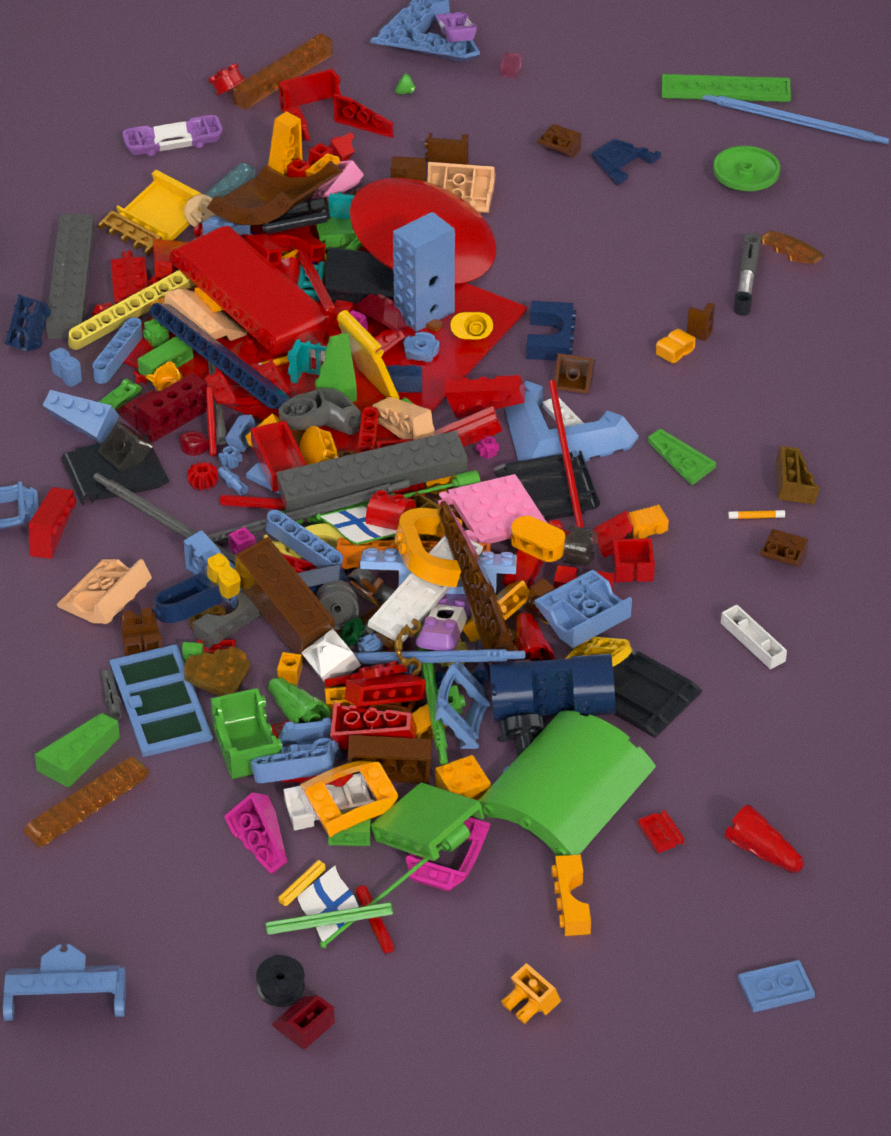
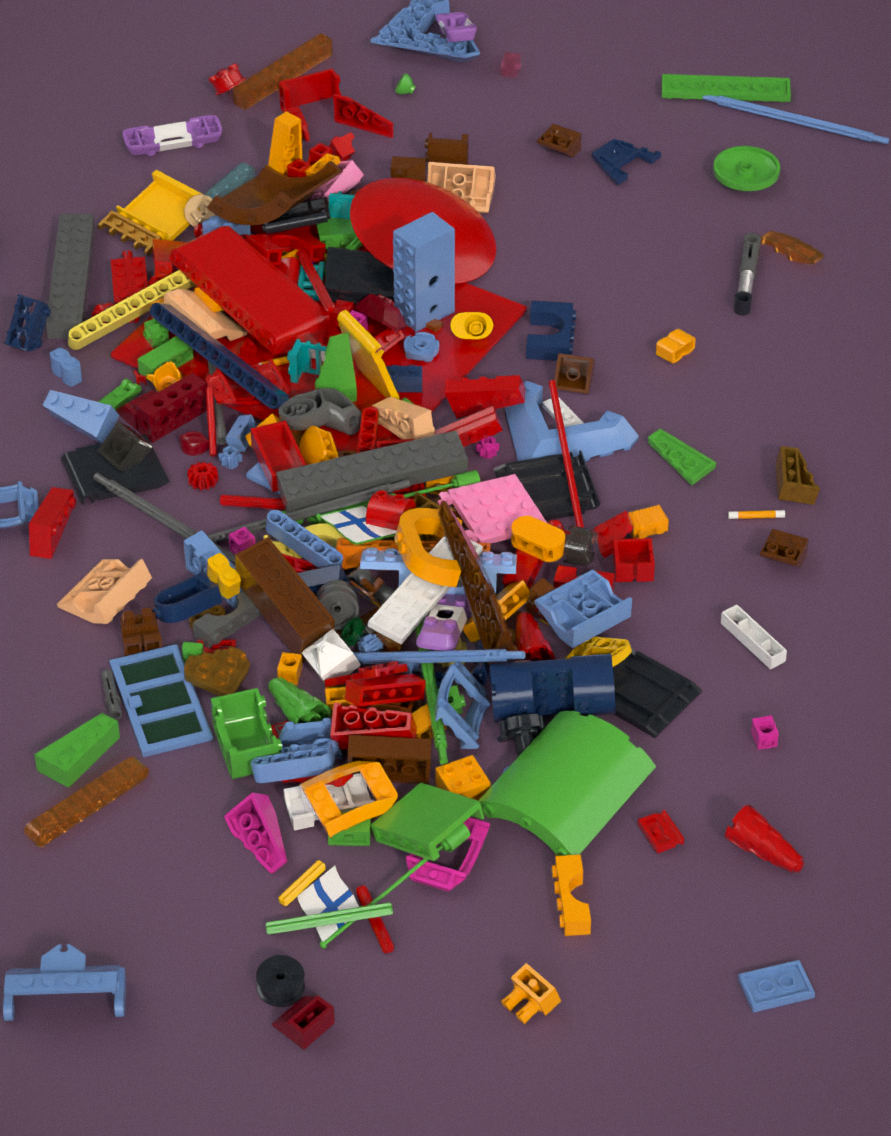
(117, 350): medium blue beam -> none
(232, 480): medium blue pin -> none
(399, 646): pearl gold piece -> none
(701, 322): reddish brown panel -> none
(764, 732): none -> dark pink brick

